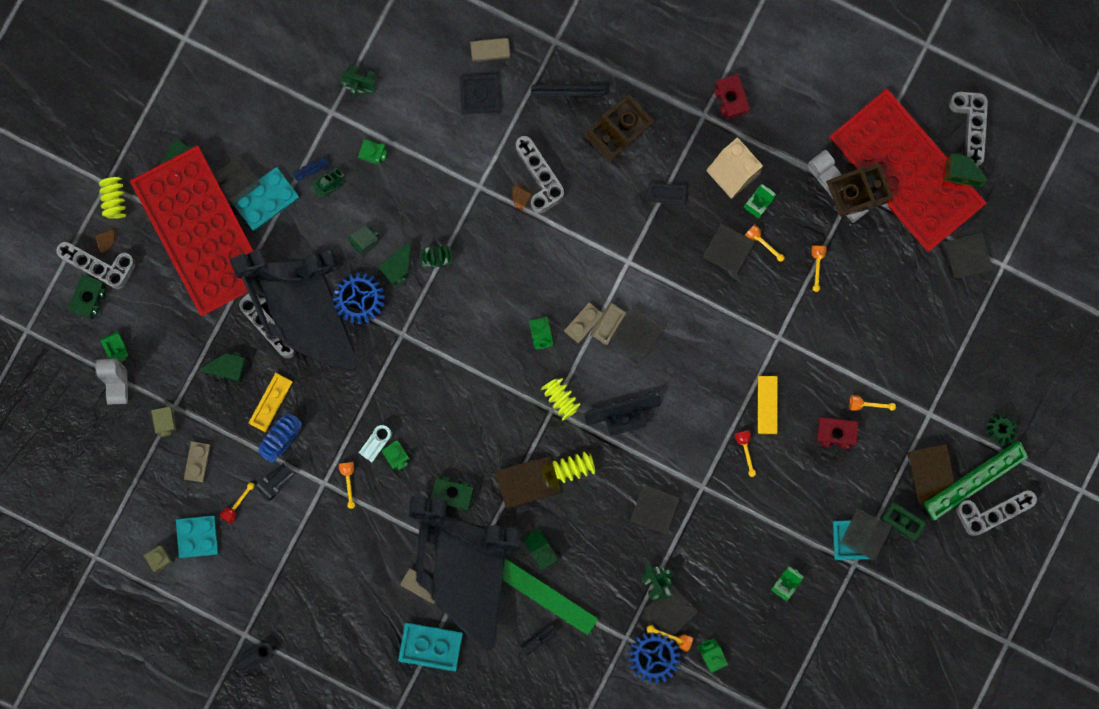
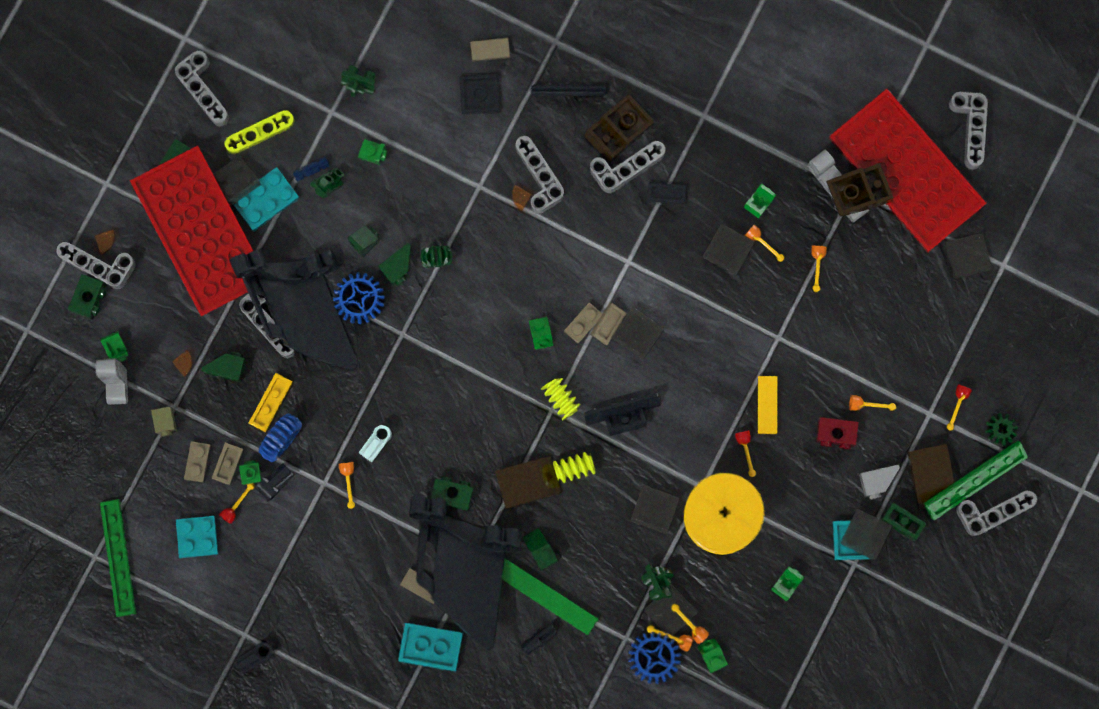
(111, 198): neon yellow piece -> none
(118, 558): none -> green tile
(158, 559): olive brick -> none
(183, 363): none -> clear orange tile
(204, 92): none -> light grey beam
(227, 464): none -> dark tan plate
(250, 472): none -> green bracket
(260, 134): none -> neon yellow beam
(396, 456): green bracket -> none
(630, 164): none -> light grey beam
(699, 633): none -> hinge
(733, 86): dark red brick -> none
(735, 168): tan slope -> none
(737, 500): none -> yellow piece
(877, 481): none -> light grey slope
(962, 394): none -> hinge
(963, 171): dark green slope -> none

